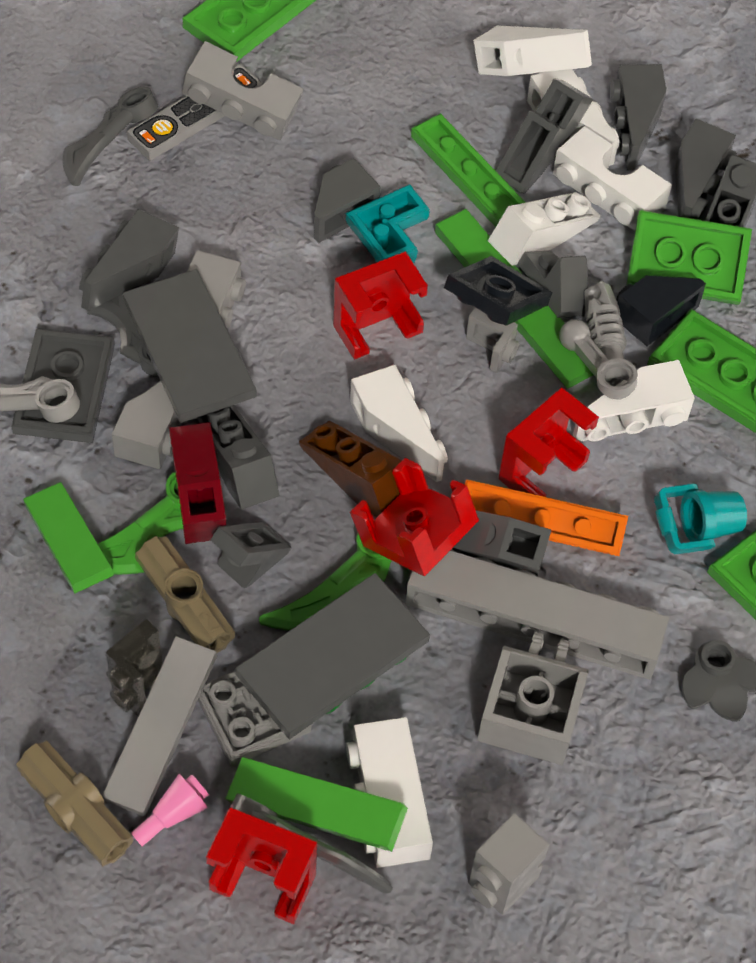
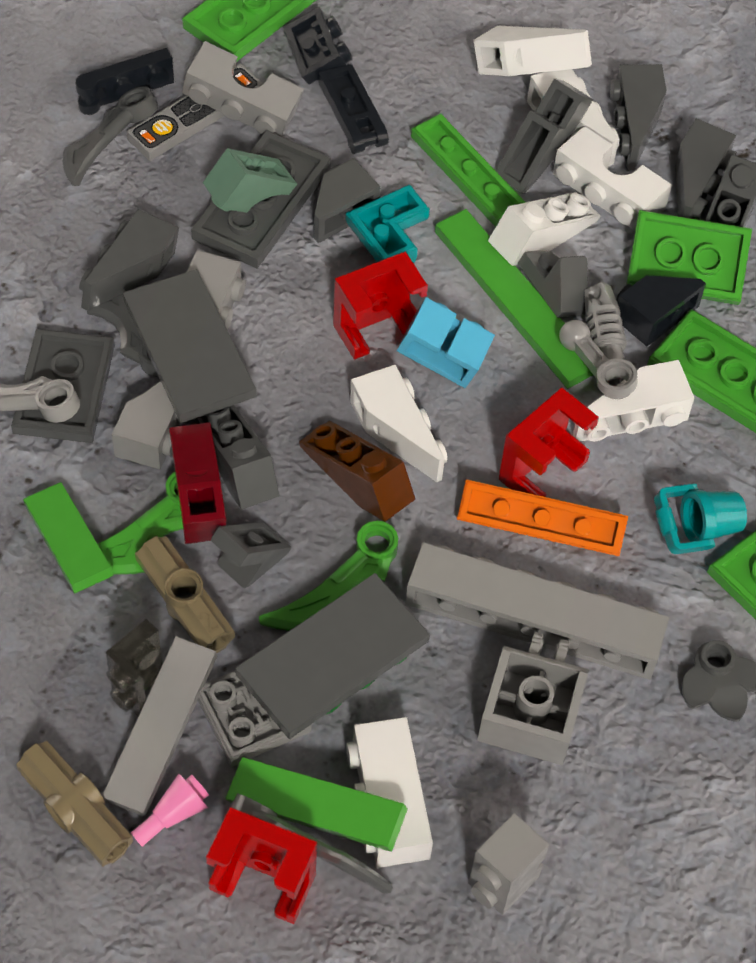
(113, 81): none -> black plate
(245, 179): none -> sand green arch
(254, 233): none -> dark grey plate
(316, 44): none -> black bracket
(353, 108): none -> black plate
(418, 523): red panel -> none
(445, 343): none -> medium azure piece
(493, 336): light grey bracket -> none
(497, 290): black plate -> none
(506, 542): dark grey slope -> none

